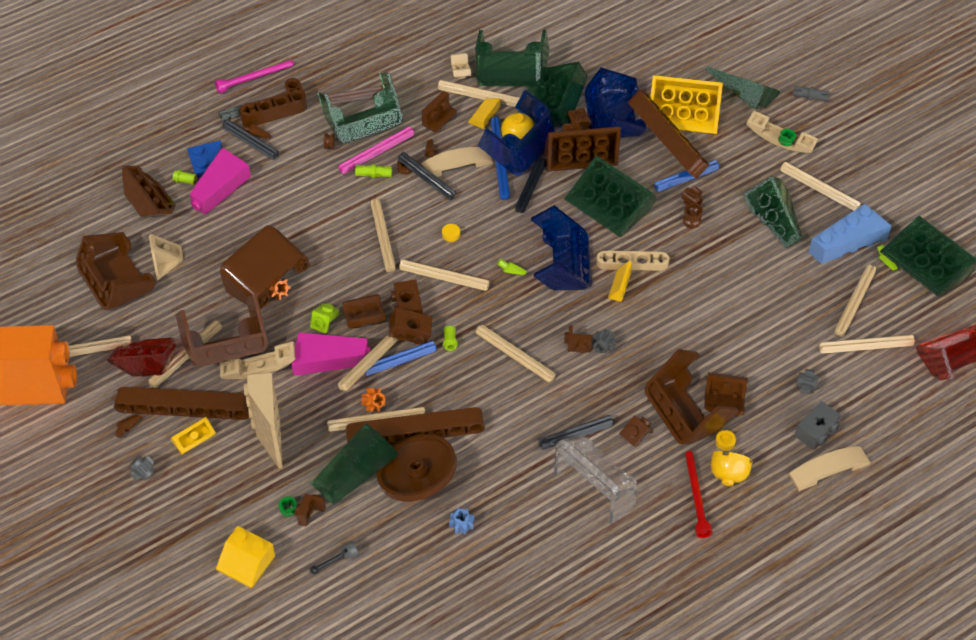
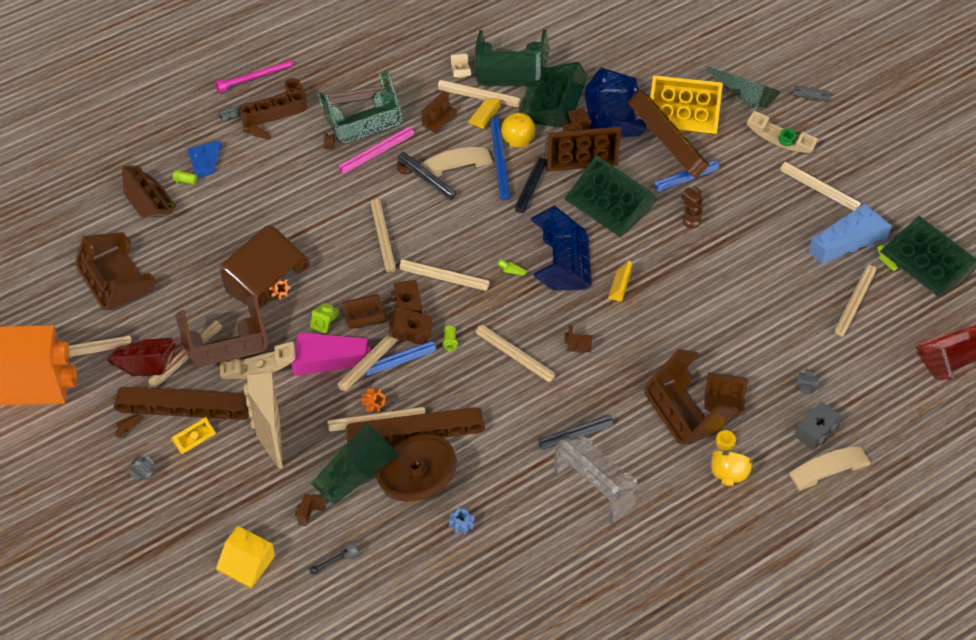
(165, 255): tan slope -> none
(219, 181): dark pink slope -> none
(250, 139): black axle -> none
(287, 501): green bush -> none
(373, 171): lime pin -> none
(430, 150): reddish brown bar -> none
(451, 232): yellow tile -> none
(516, 153): clear blue windscreen -> none
(604, 341): dark grey gear -> none
(633, 256): tan beam -> none
(636, 430): reddish brown bracket -> none
(703, 527): red piece -> none
(775, 209): clear green wedge -> none
(866, 344): tan axle -> none

